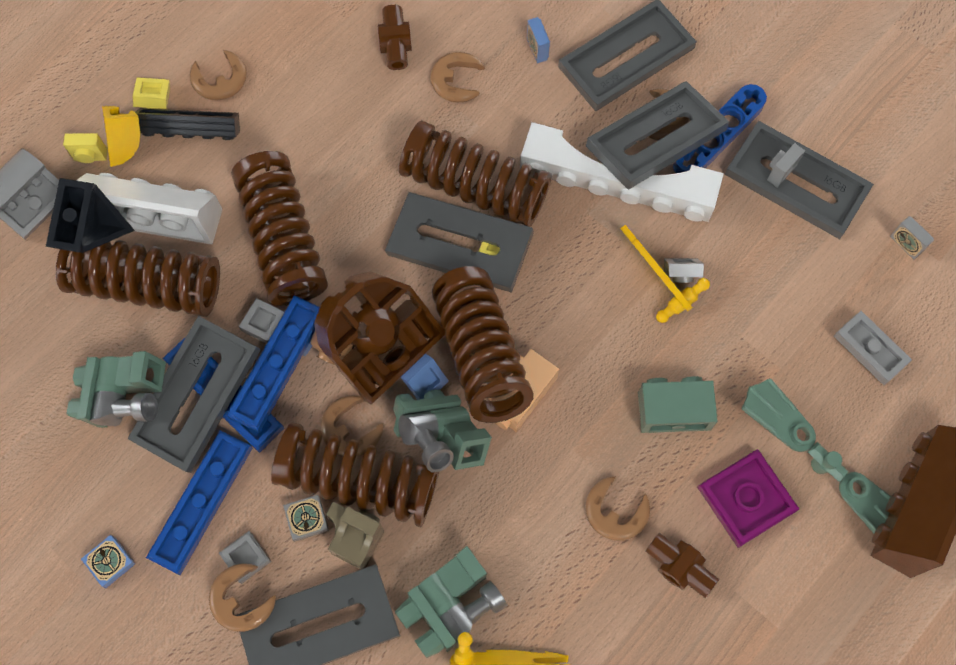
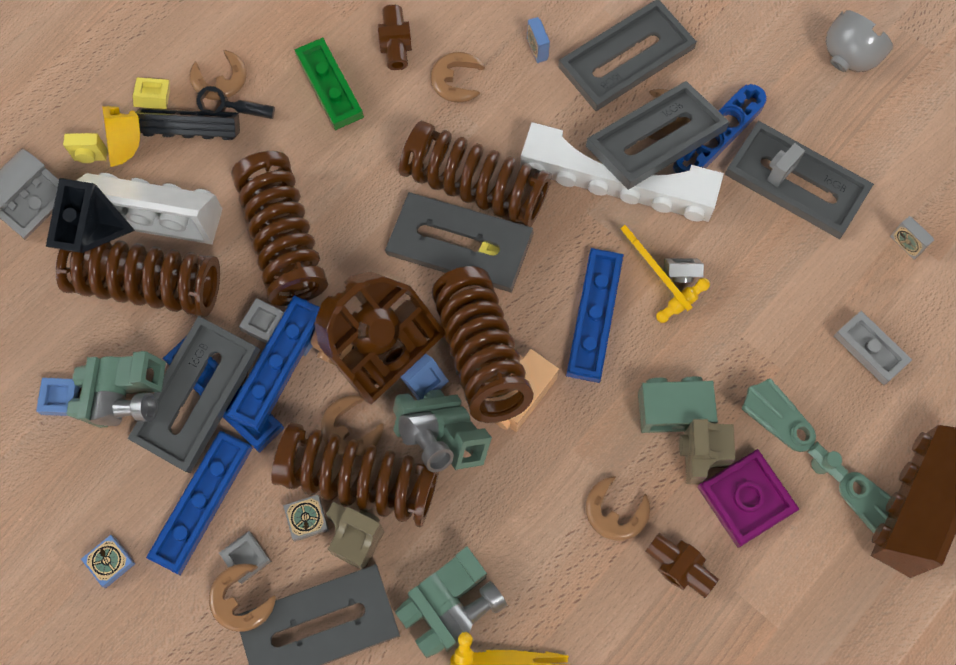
(55, 395): none -> medium blue tile
(240, 106): none -> black piece
(329, 83): none -> green plate
(595, 315): none -> blue tile
(706, 447): none -> dark tan brick
(855, 43): none -> light grey cylinder

